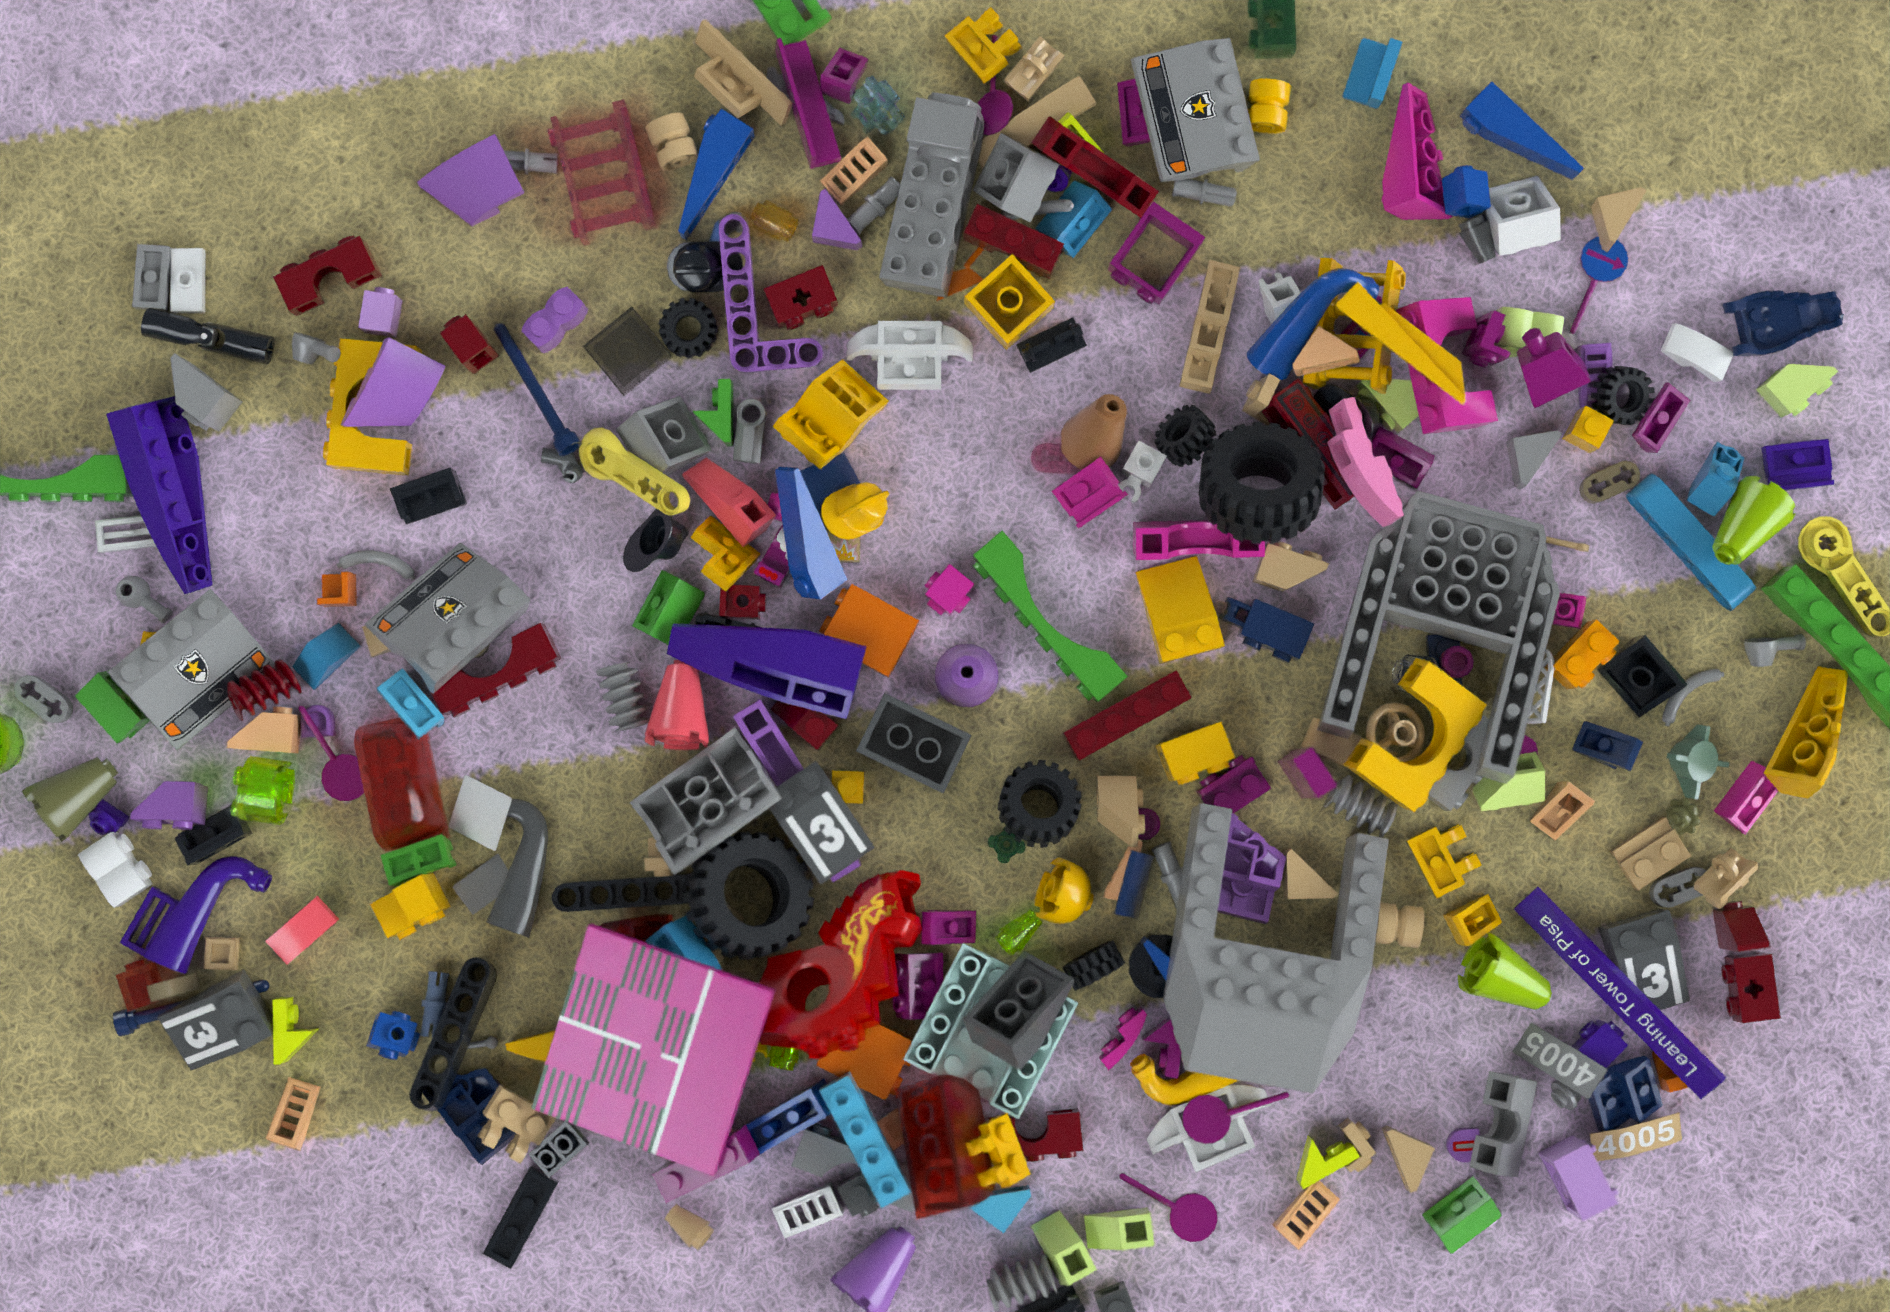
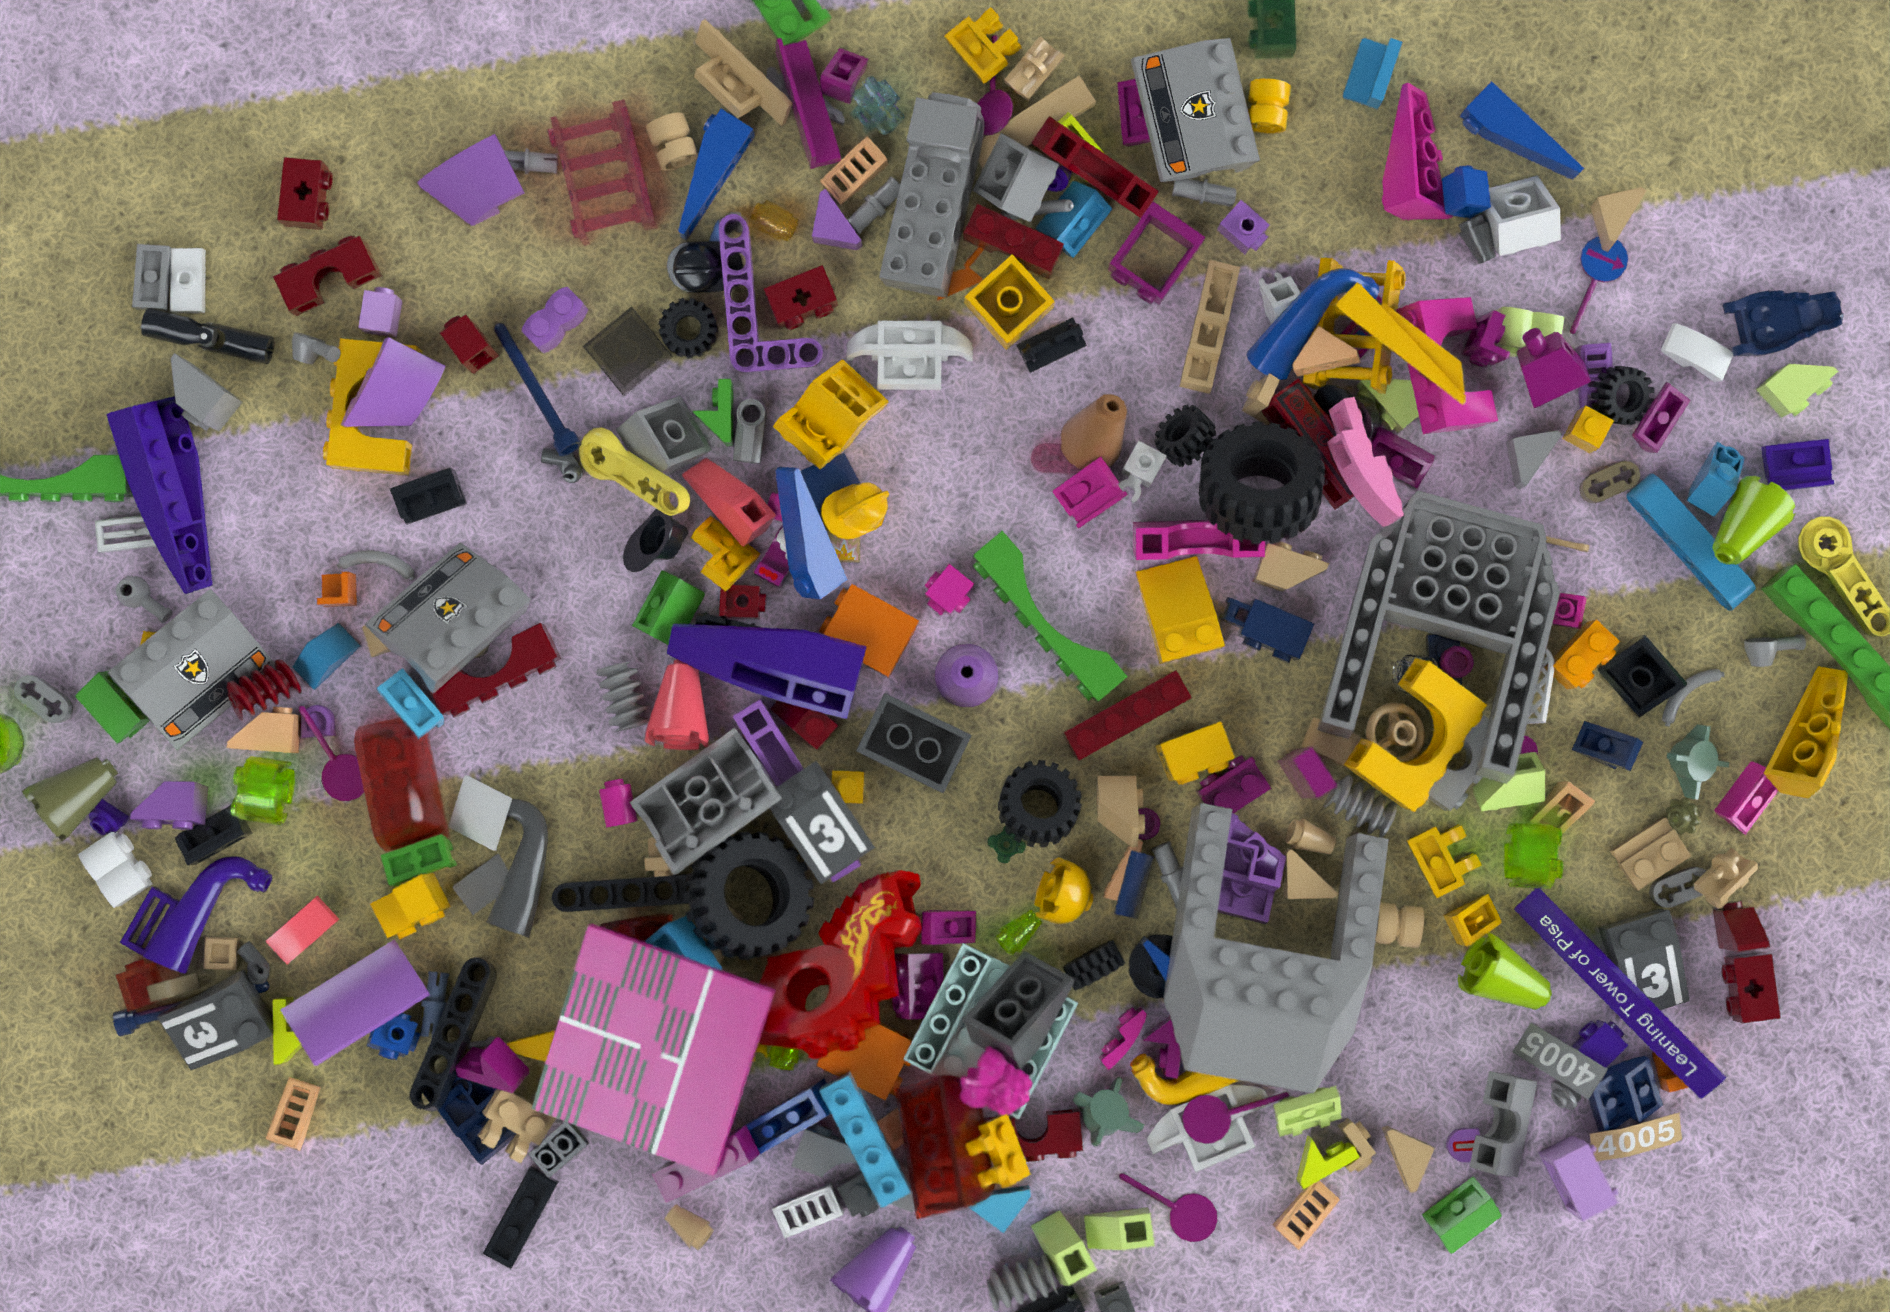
(257, 965): none -> dark grey arm
(296, 179): none -> dark red brick
(354, 1002): none -> medium lavender slope
(493, 1067): none -> magenta slope
(616, 803): none -> dark pink brick
(995, 1084): none -> dark pink hair
(1106, 1113): none -> sand green piece
(1244, 228): none -> medium lavender brick
(1307, 1111): none -> yellowish green plate
(1308, 837): none -> tan cone
(1532, 855): none -> clear neon green brick

